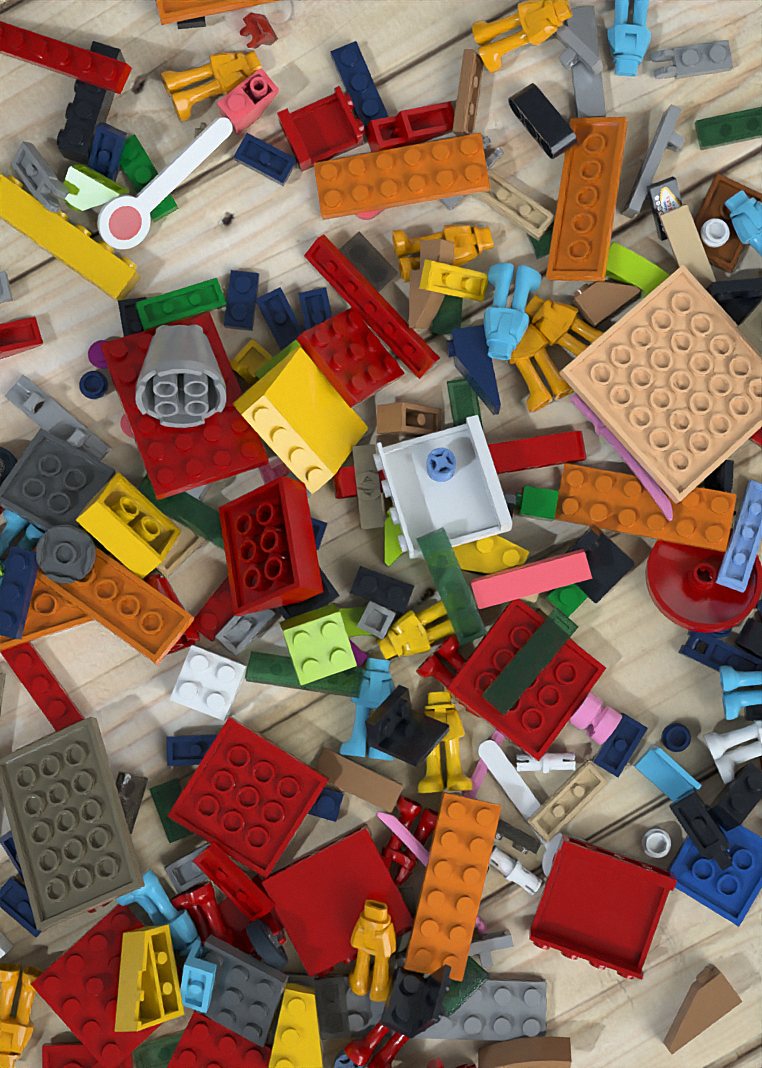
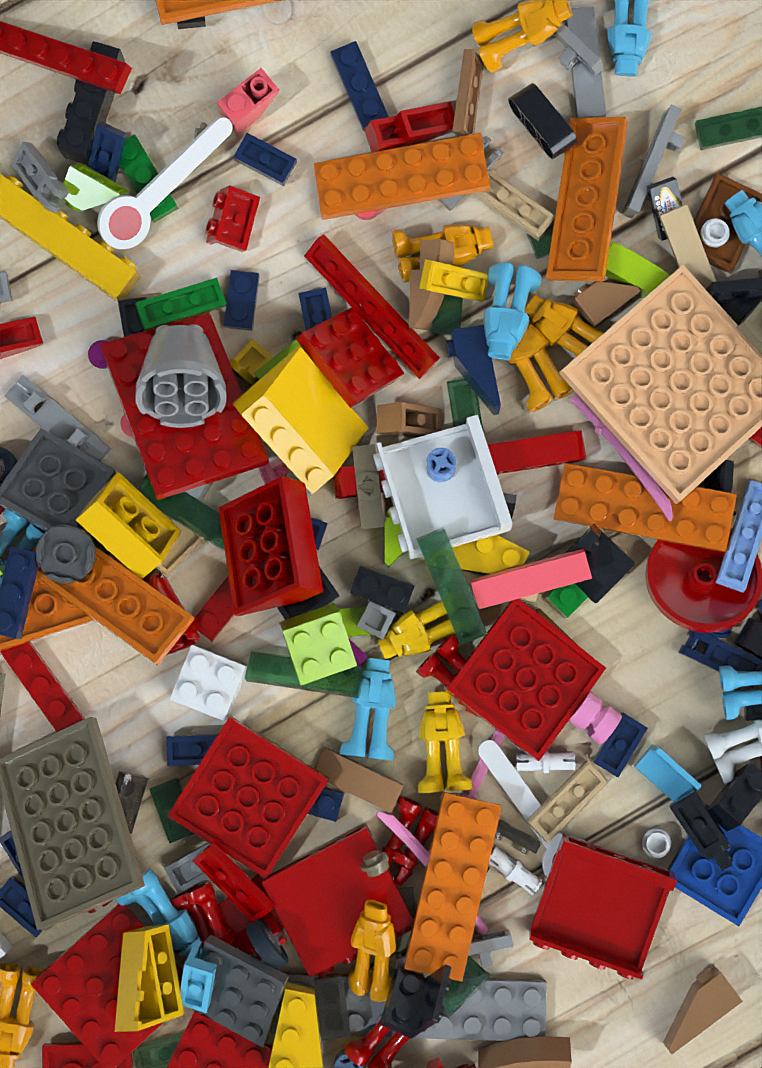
(93, 385): dark blue plate -> none
(228, 72): light orange piece -> none
(232, 218): none -> red bracket
(243, 629): light grey plate -> none
(260, 29): clear red tile -> none
(279, 317): dark blue plate -> none
(322, 129): red panel -> none
(368, 261): clear smoke plate -> none
(375, 863): none -> dark tan plate
(403, 731): black bracket -> none
(529, 661): clear green tile -> none
(537, 503): green brick -> none
(676, 737): dark blue plate -> none
(694, 60): light grey hinge -> none

